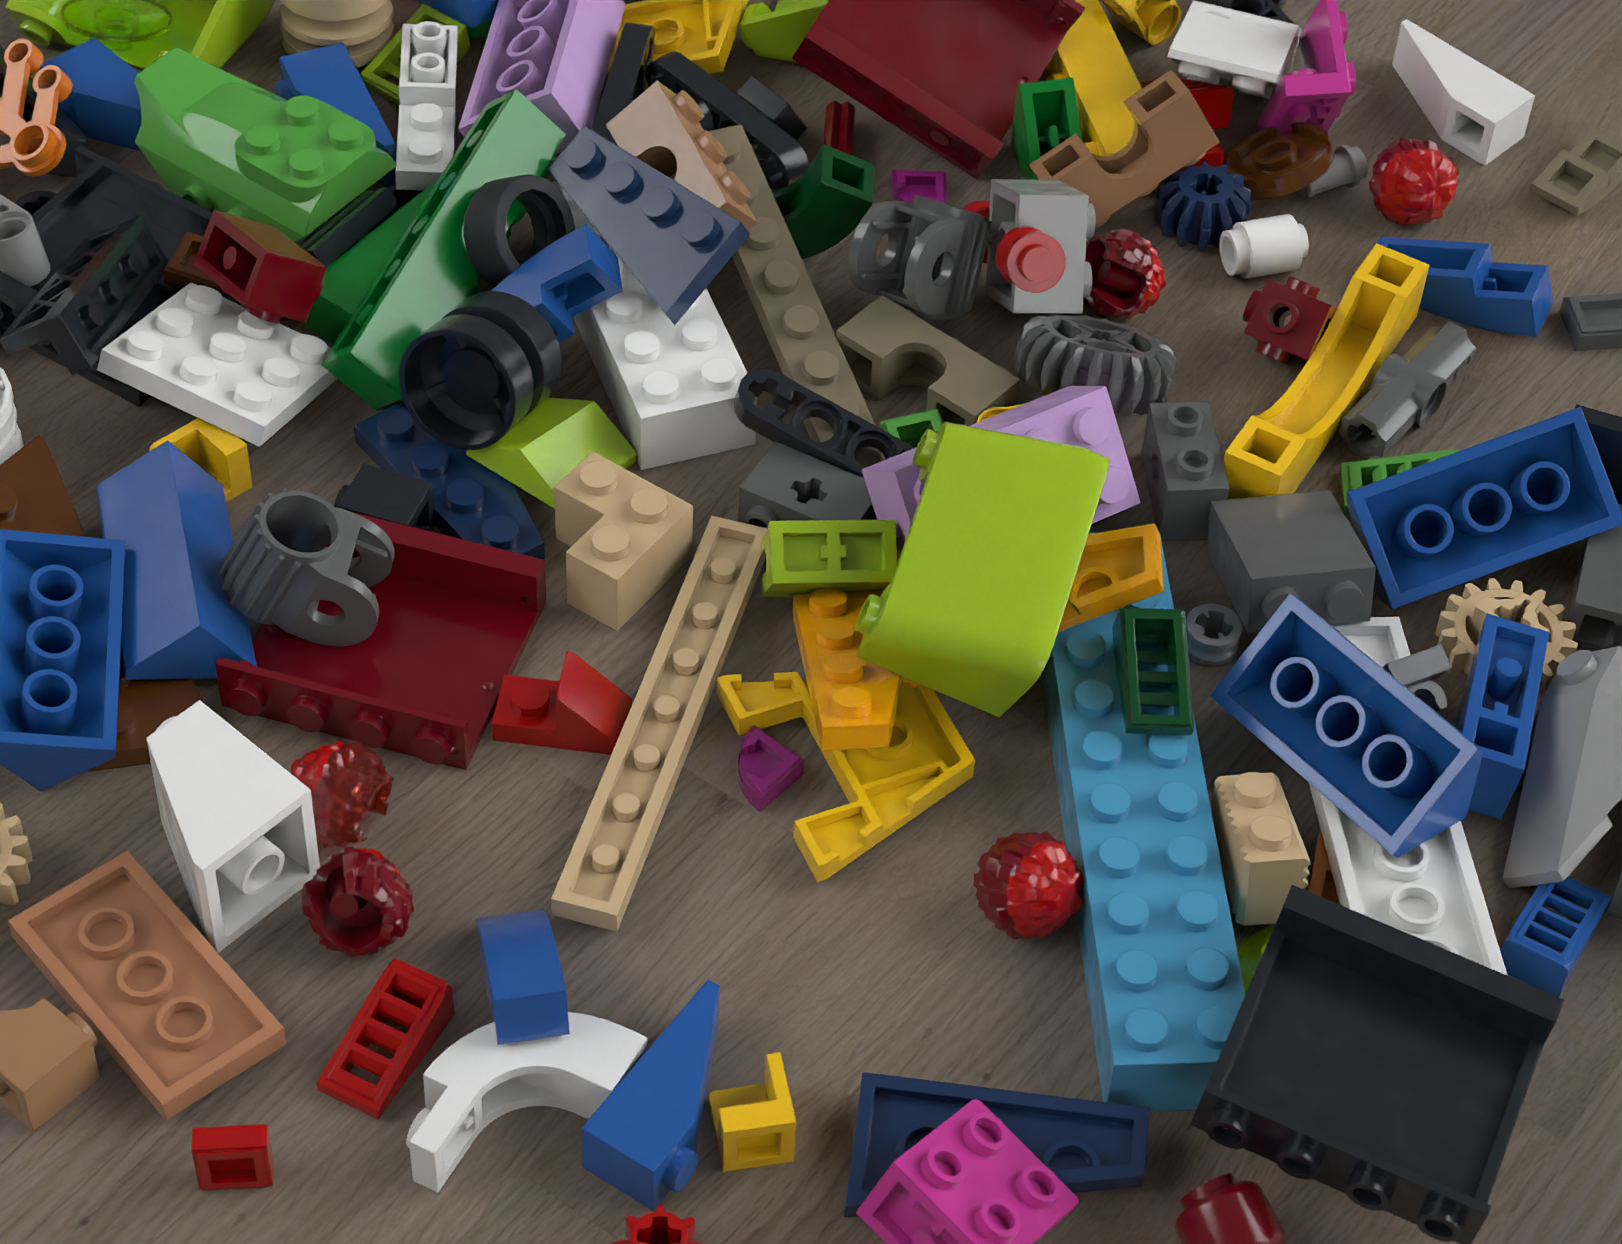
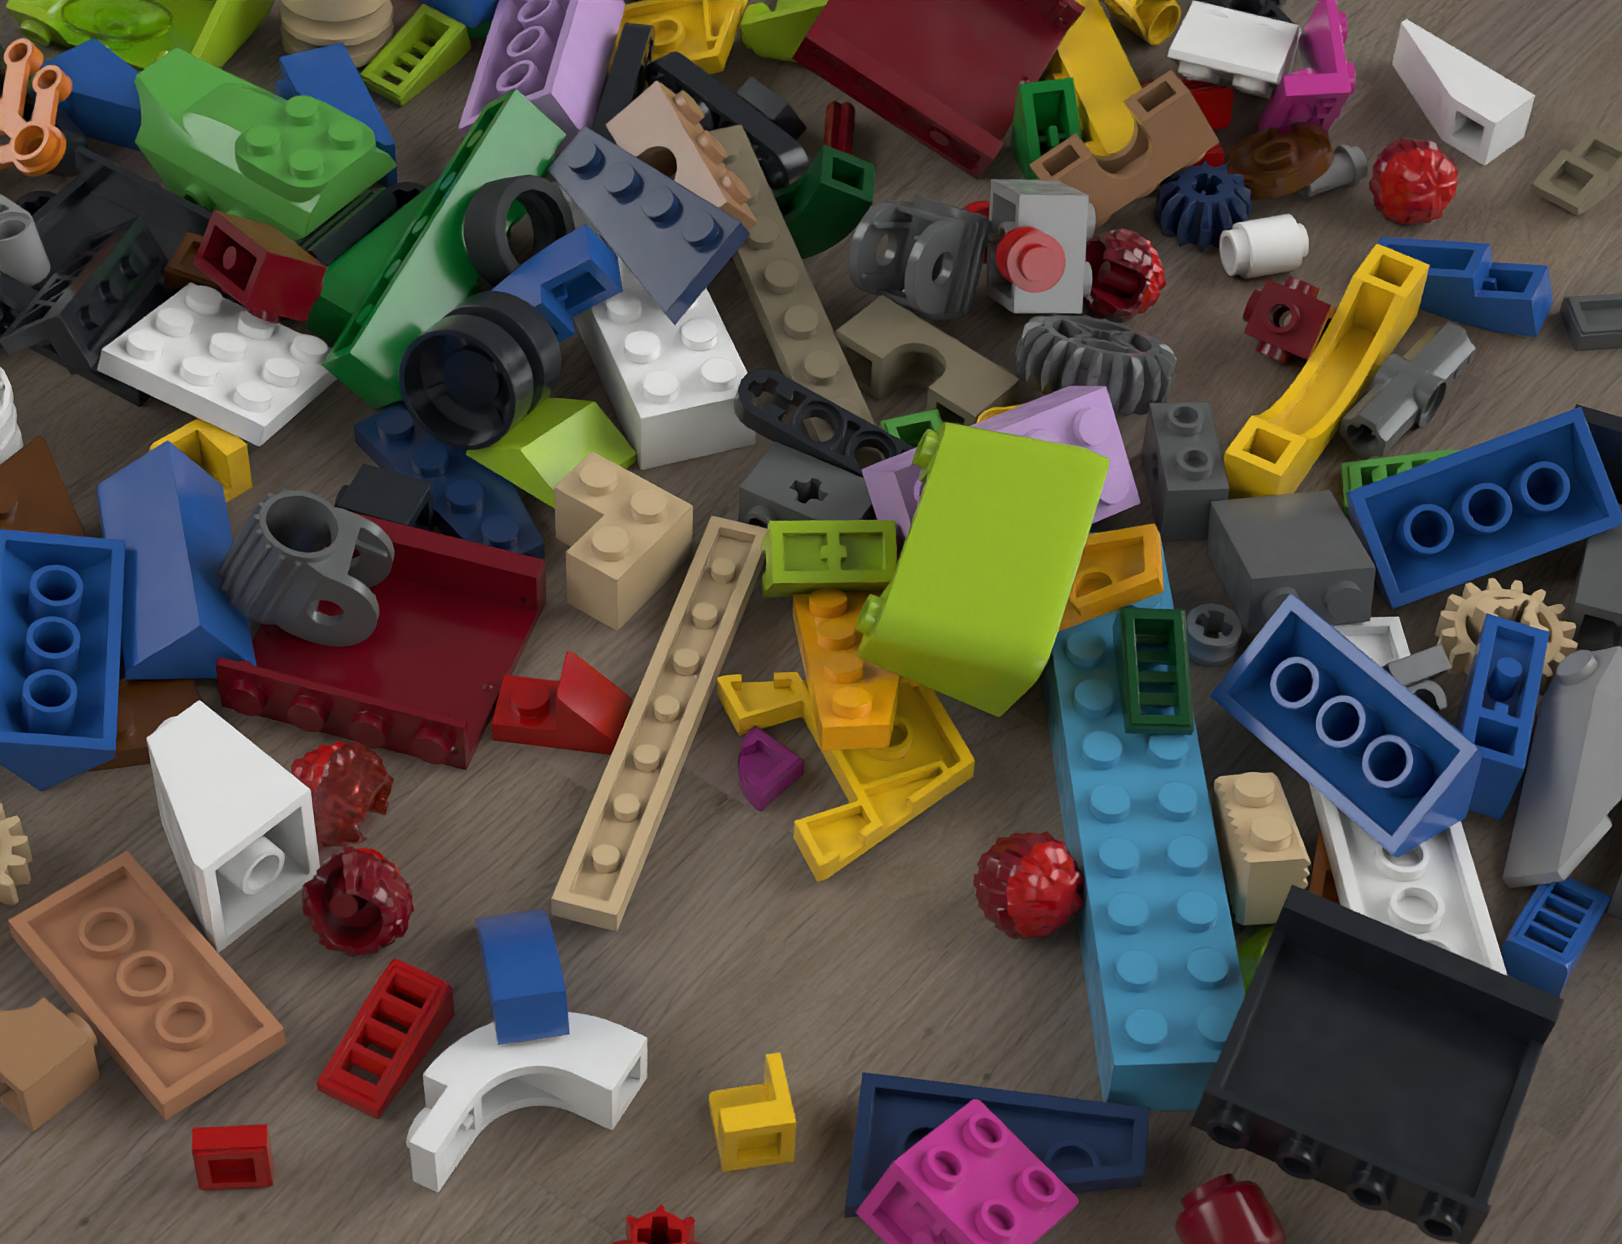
(426, 104): white slope -> none
(652, 1120): blue slope -> none
(908, 183): magenta tile -> none

